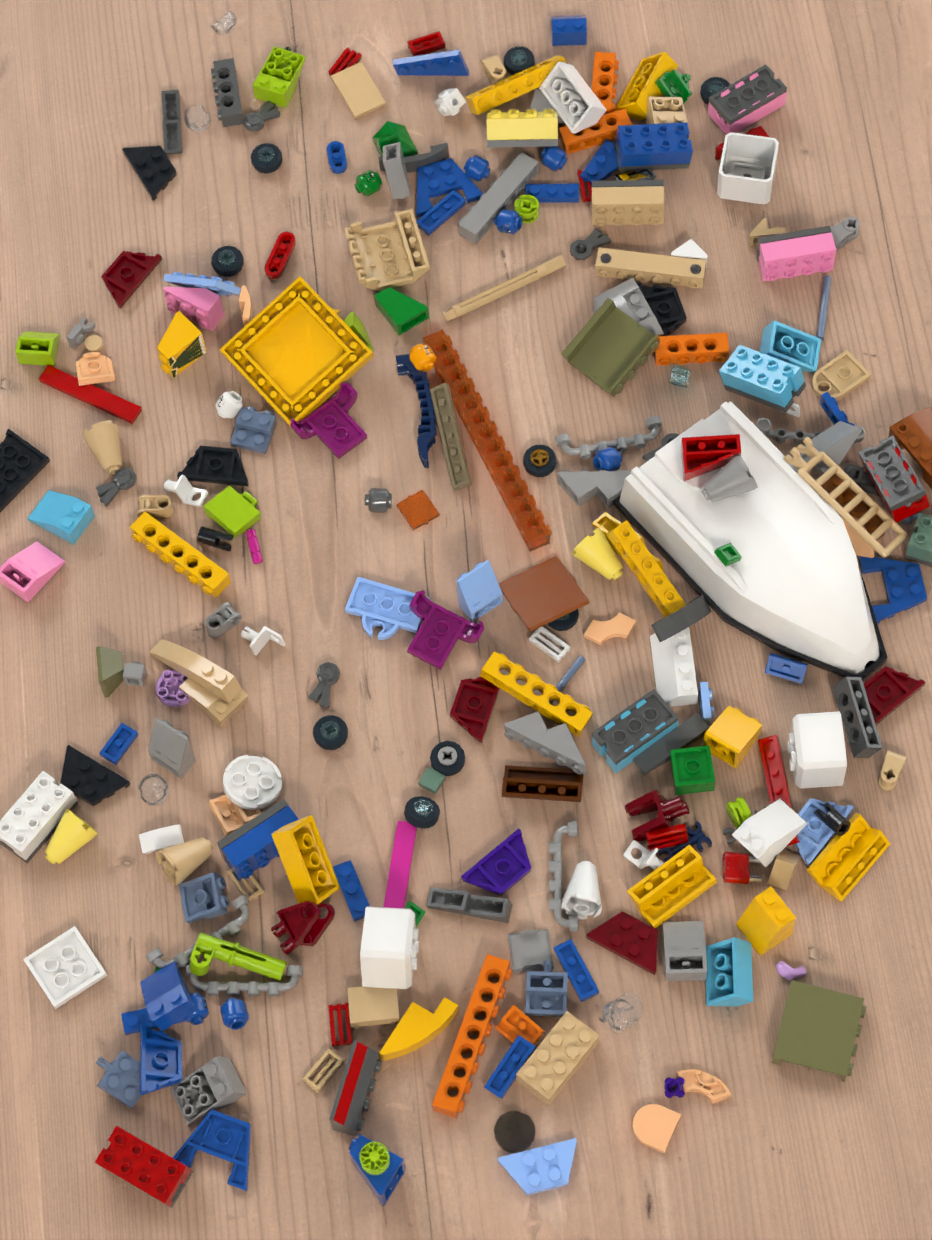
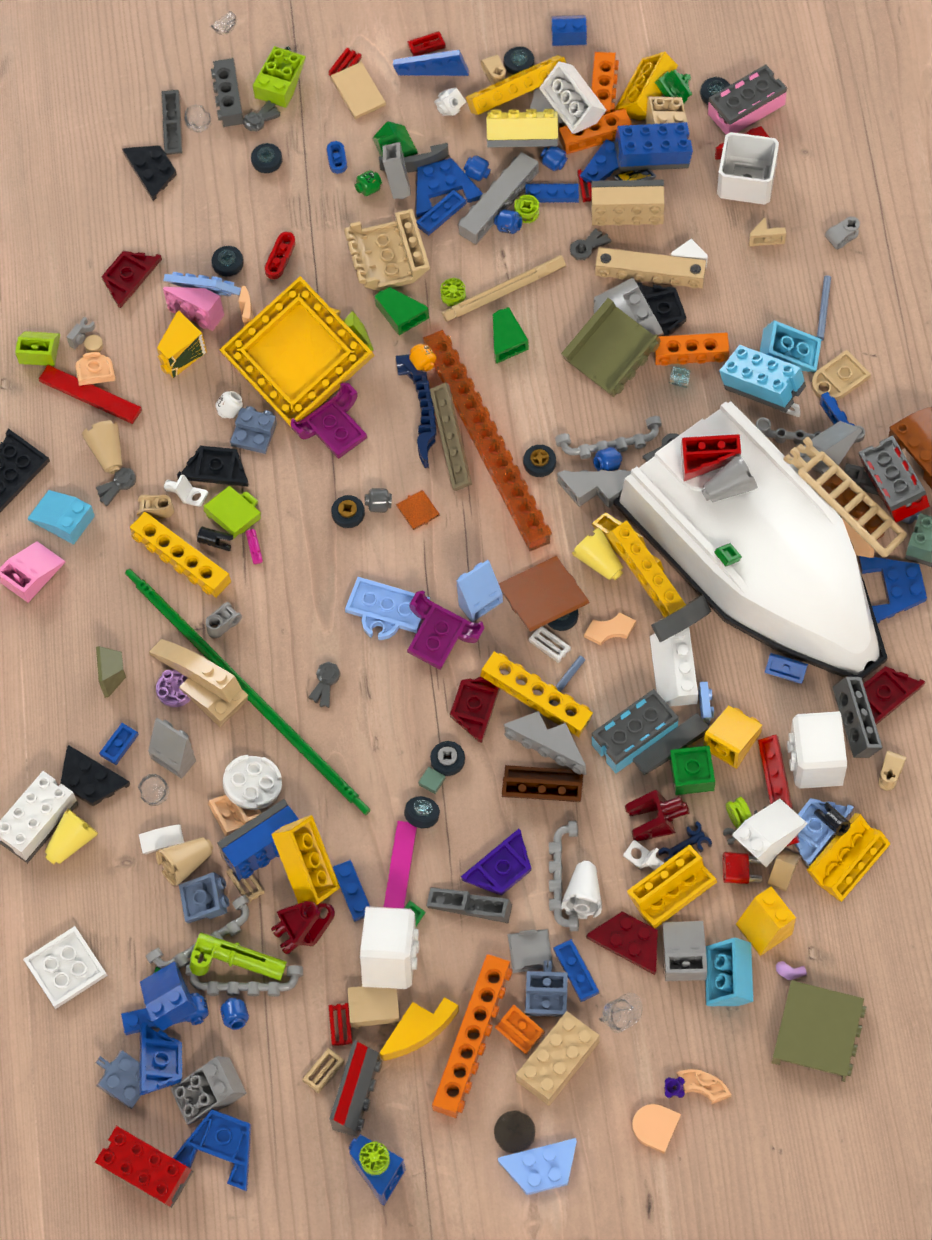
(134, 674): light grey plate -> none
(253, 697): none -> green axle
(259, 640): white bracket -> none
(333, 739): black wheel -> none
(346, 518): none -> black wheel
(453, 292): none -> lime wheel
(507, 335): none -> green slope
(509, 1066): blue plate -> none
(666, 837): red tile -> none
(796, 253): bright pink piece -> none

